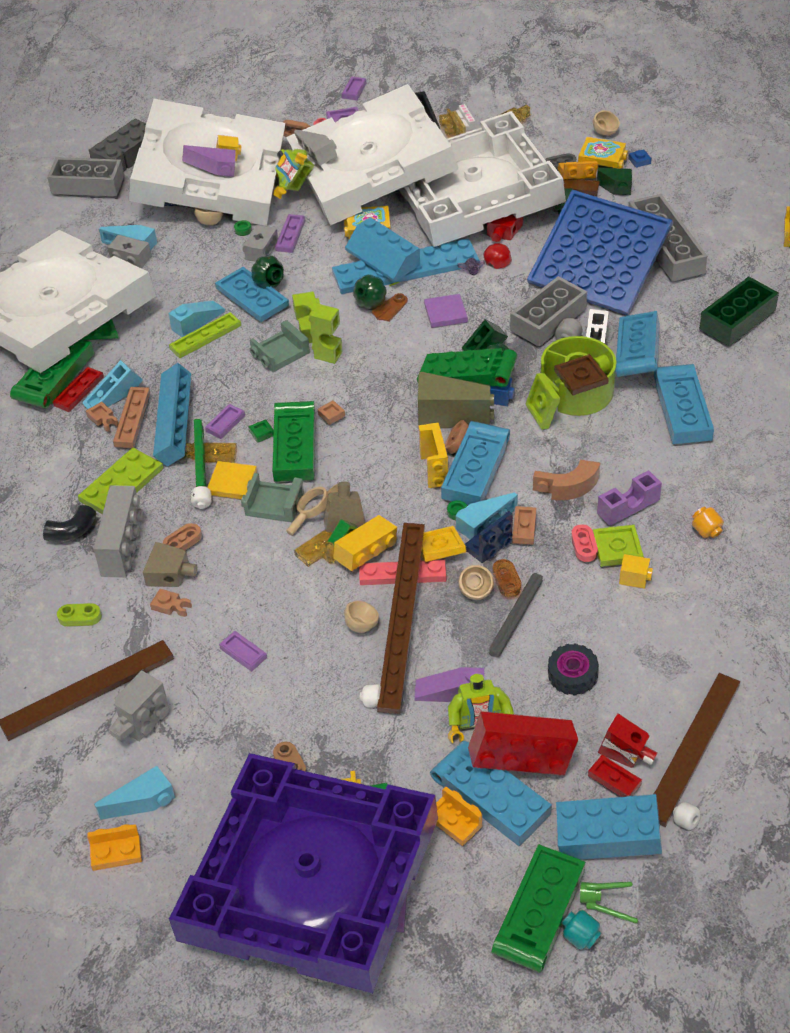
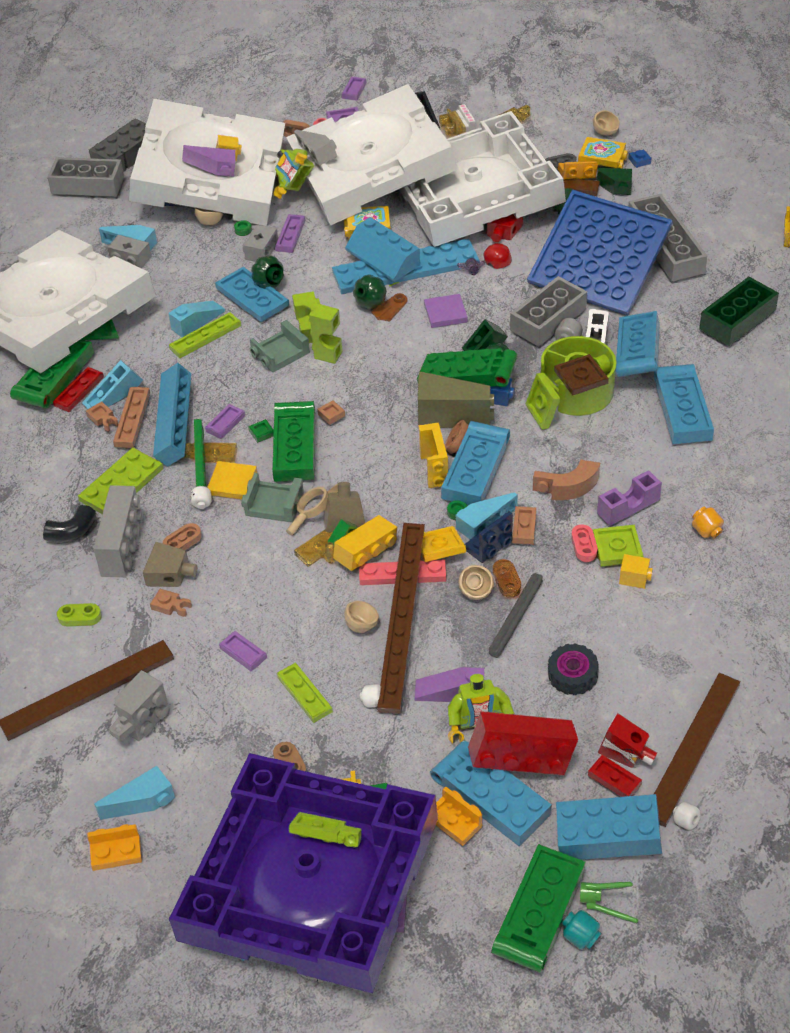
(304, 692): none -> lime tile
(326, 829): none -> lime hinge

